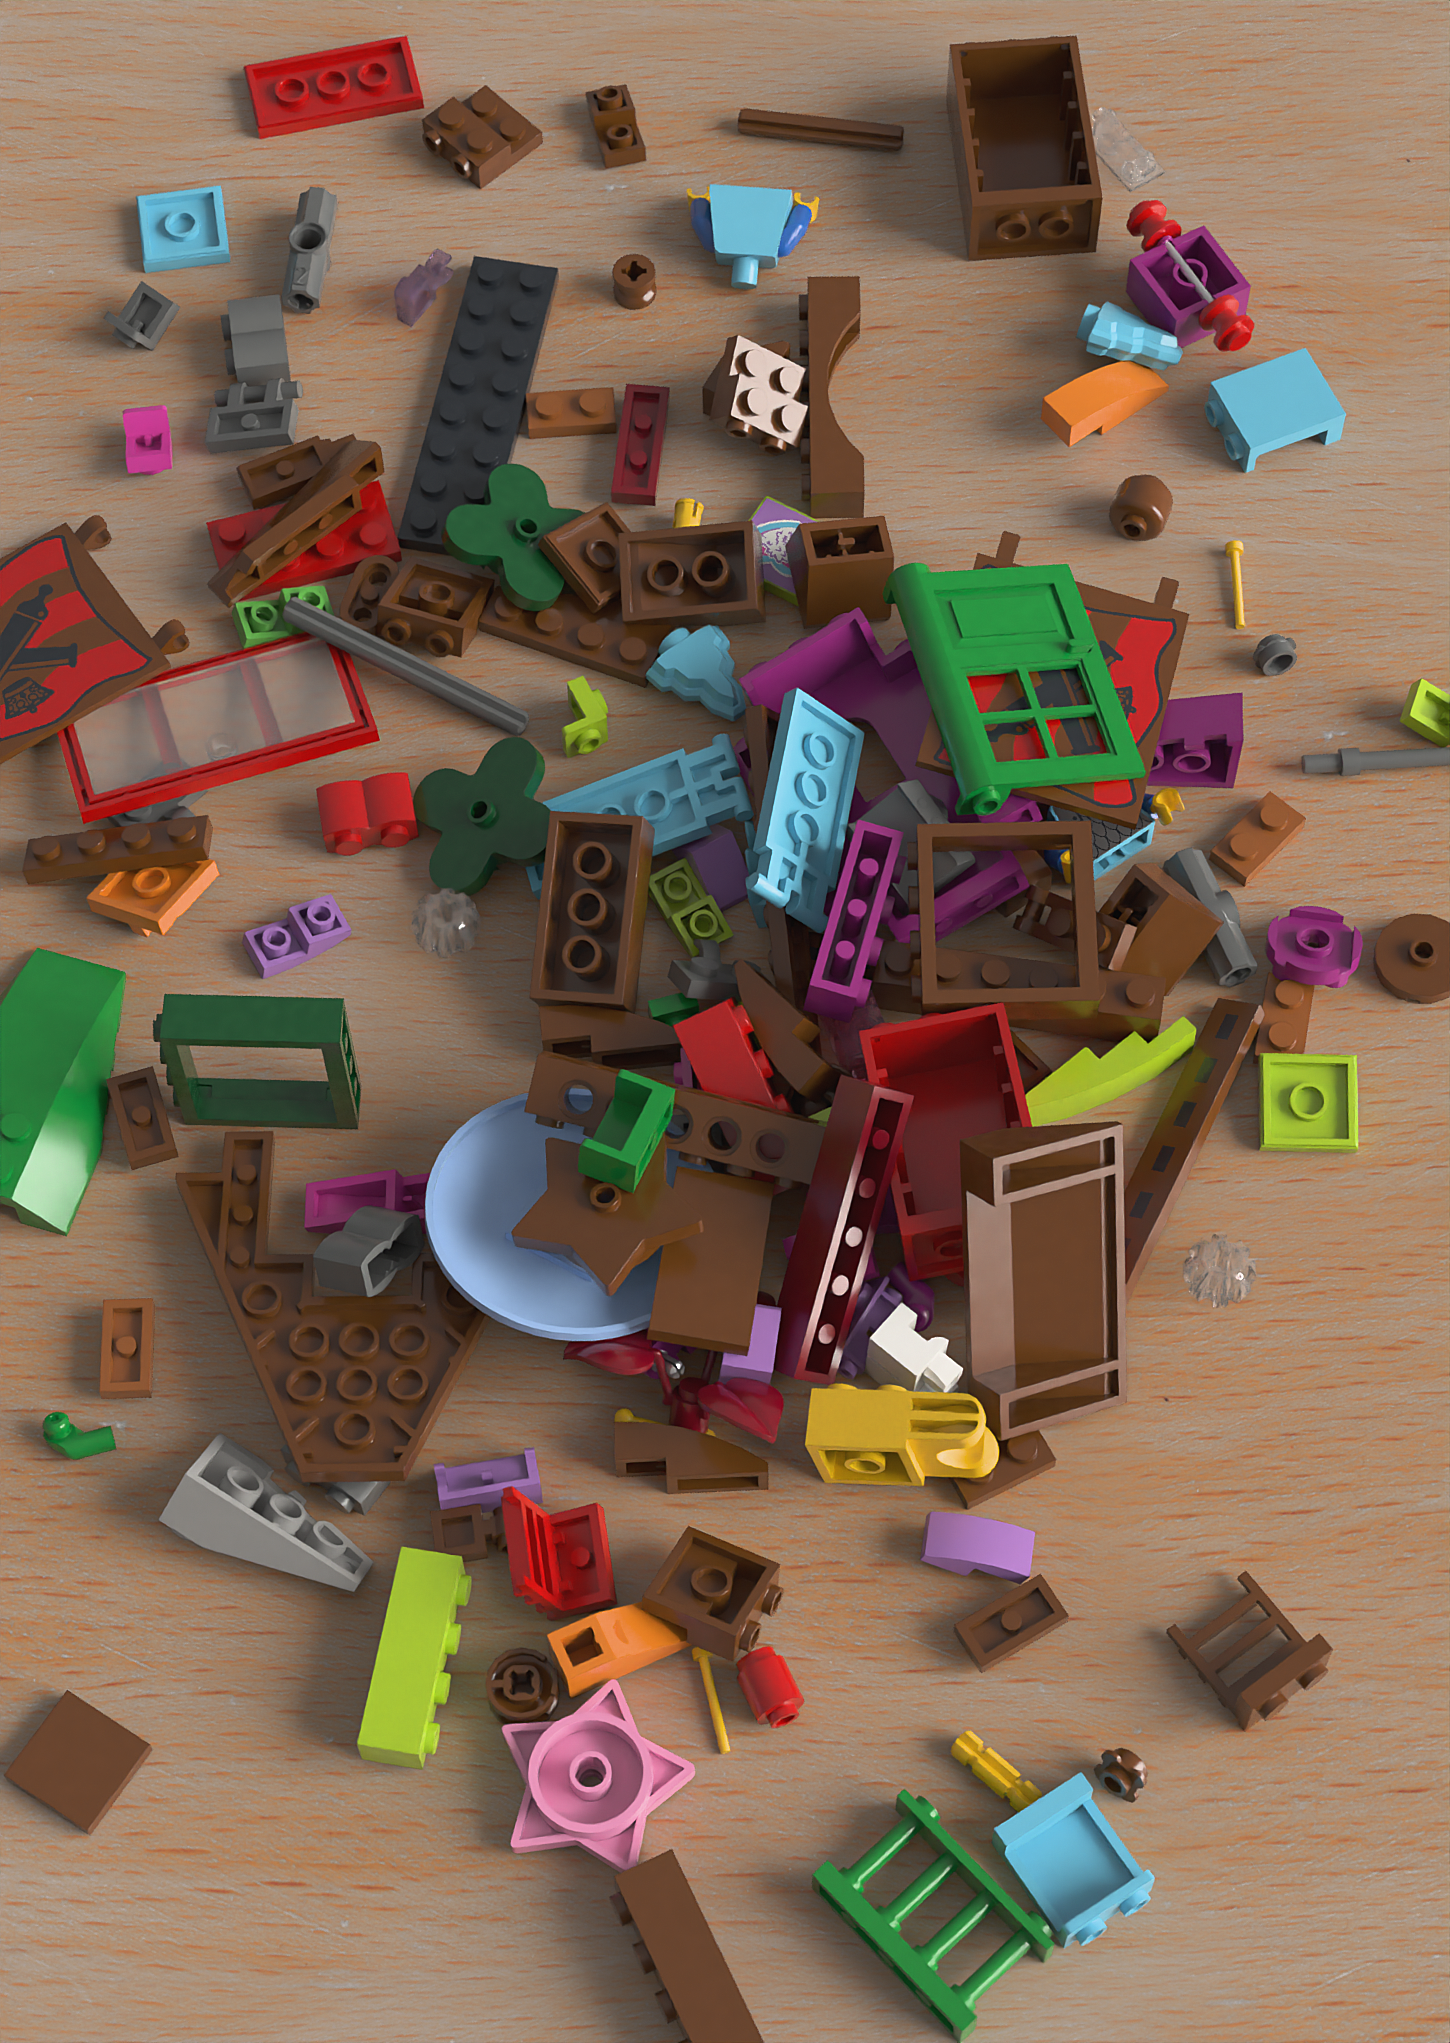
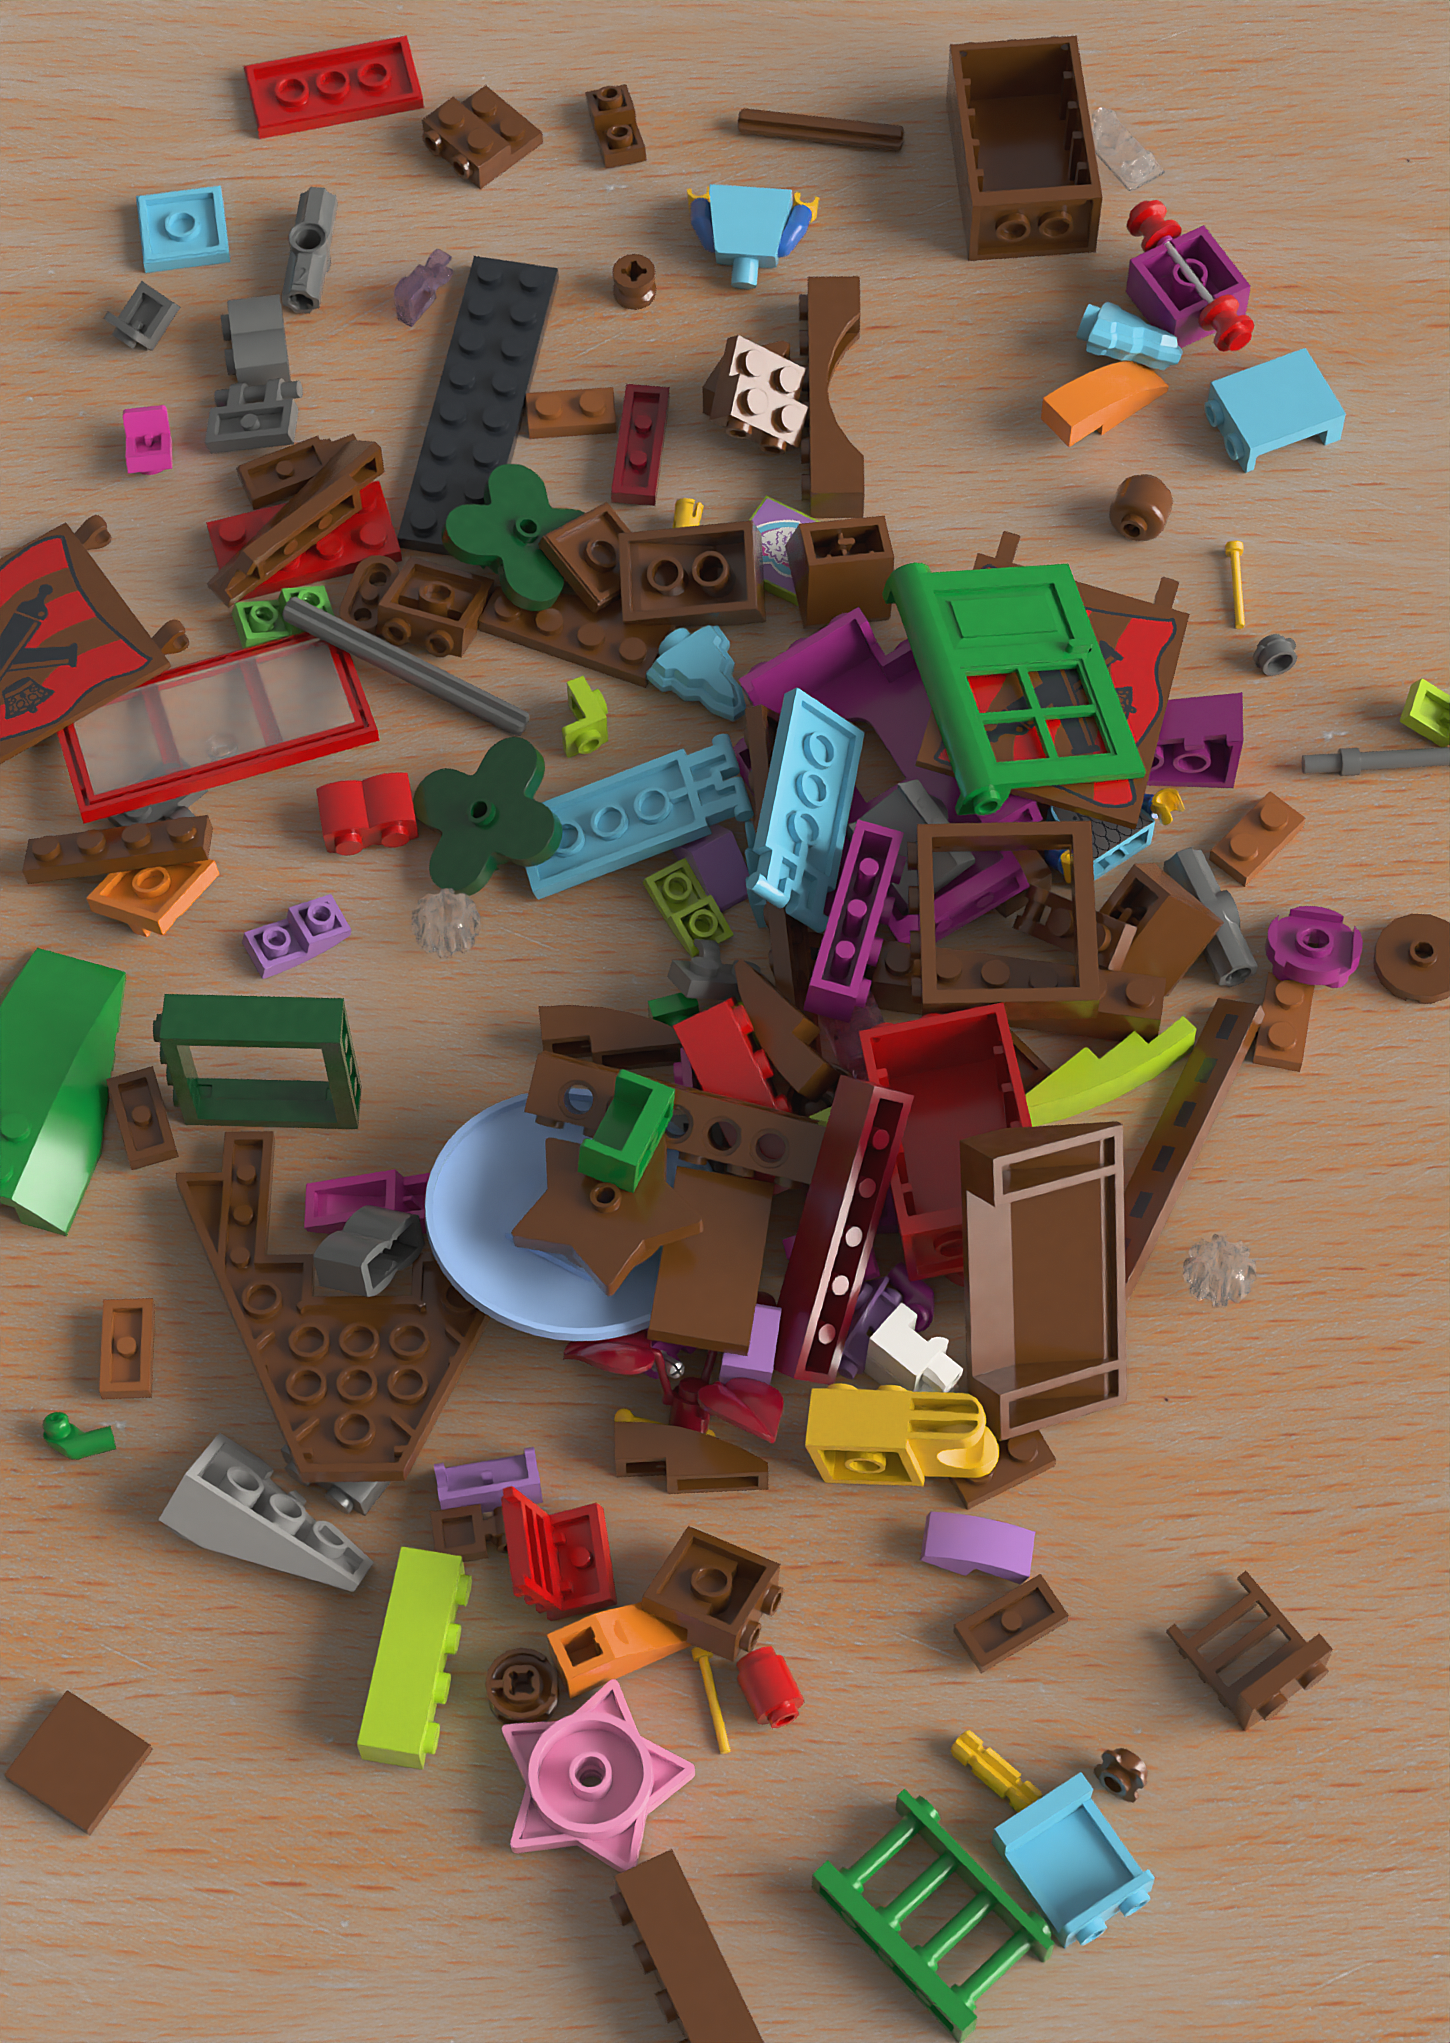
(592, 910): reddish brown brick -> none
(1308, 1102): lime tile -> none

